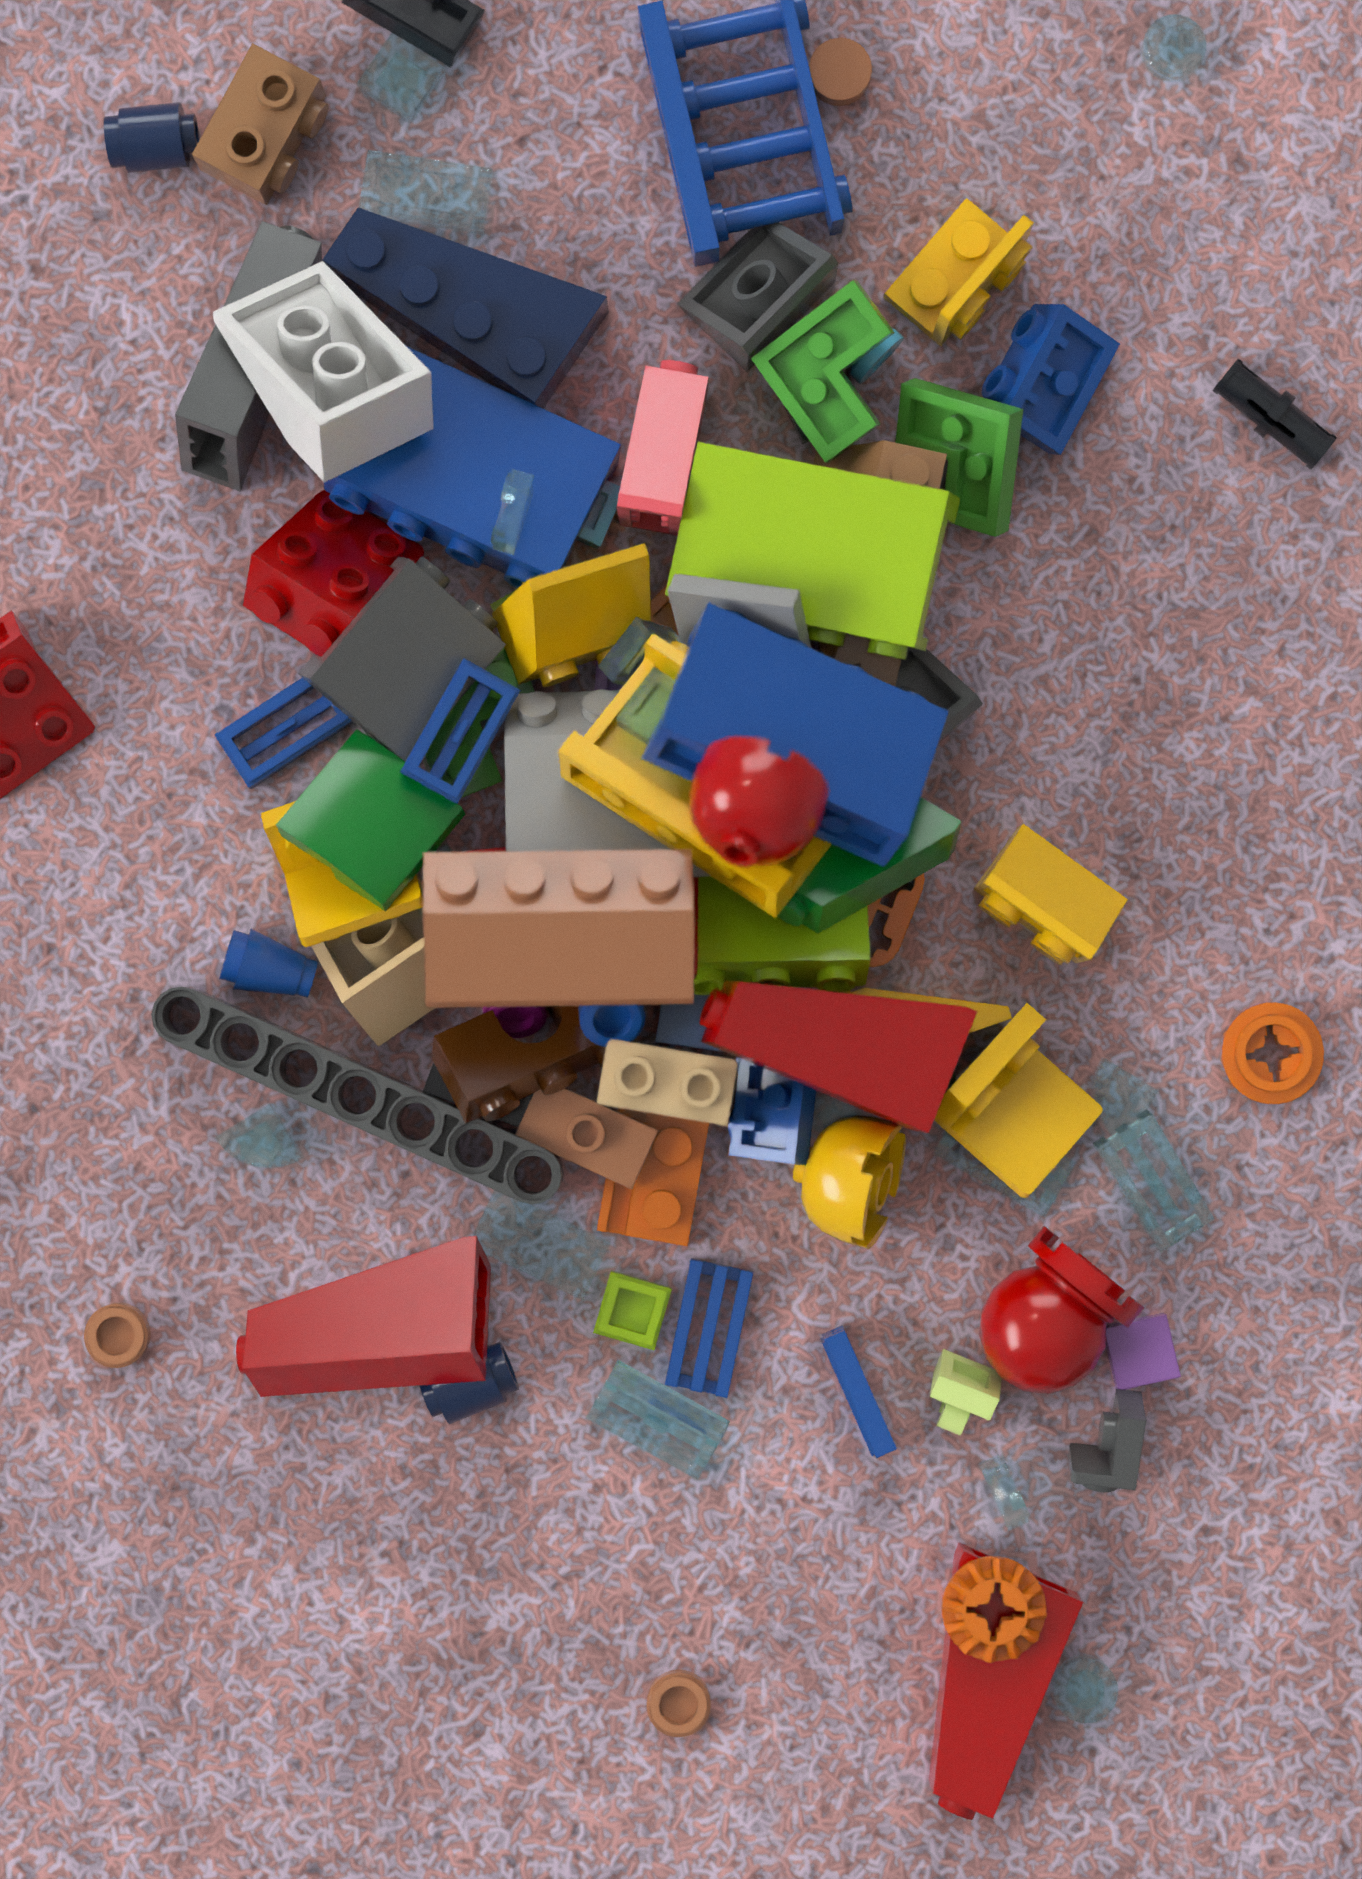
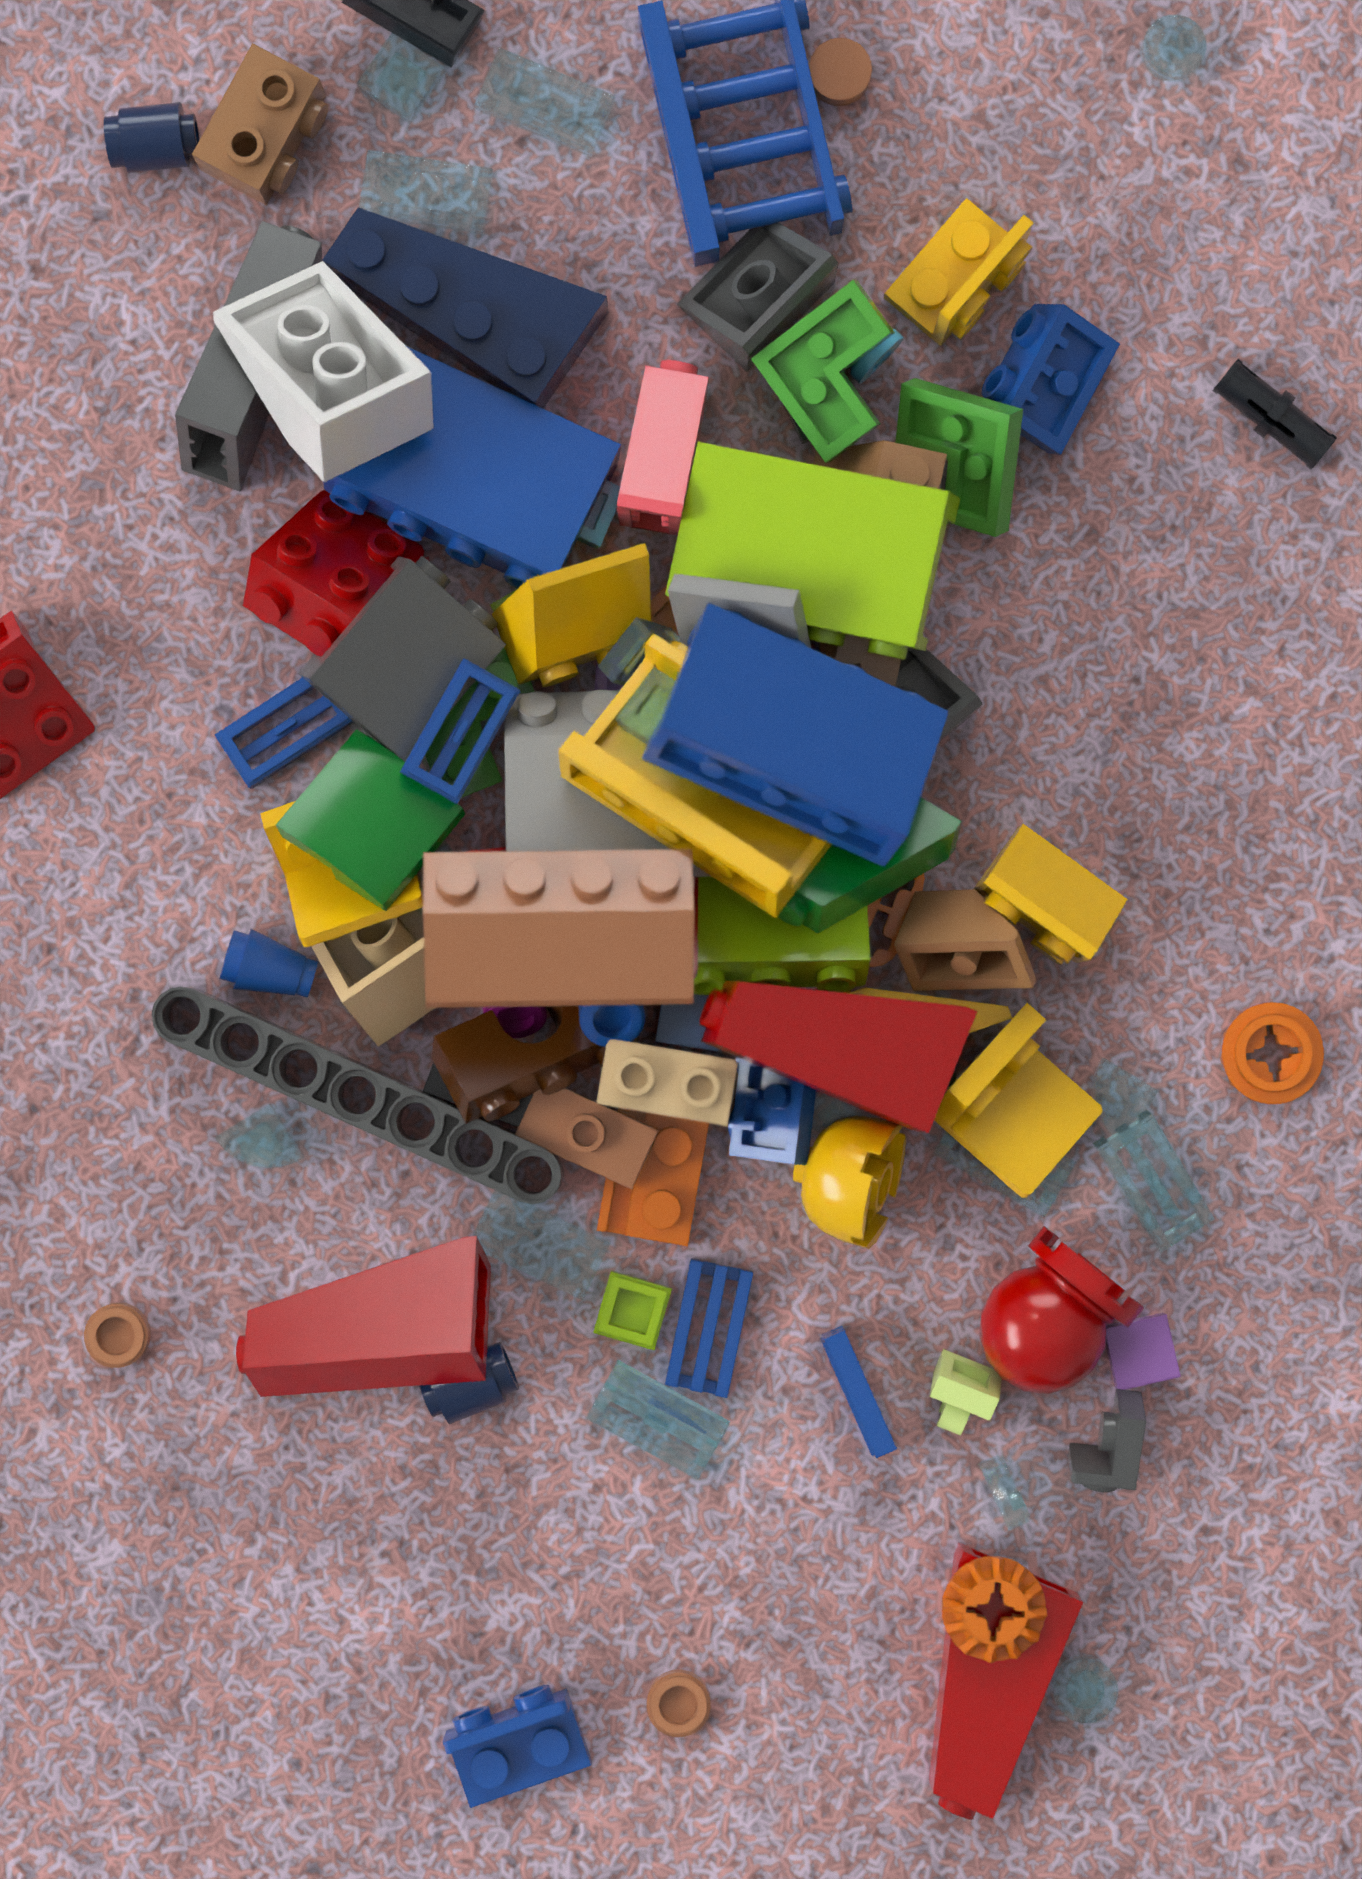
(516, 501): clear light blue tile -> none
(516, 1746): none -> blue bracket
(545, 102): none -> clear light blue tile
(756, 802): red cylinder -> none
(960, 944): none -> medium nougat slope

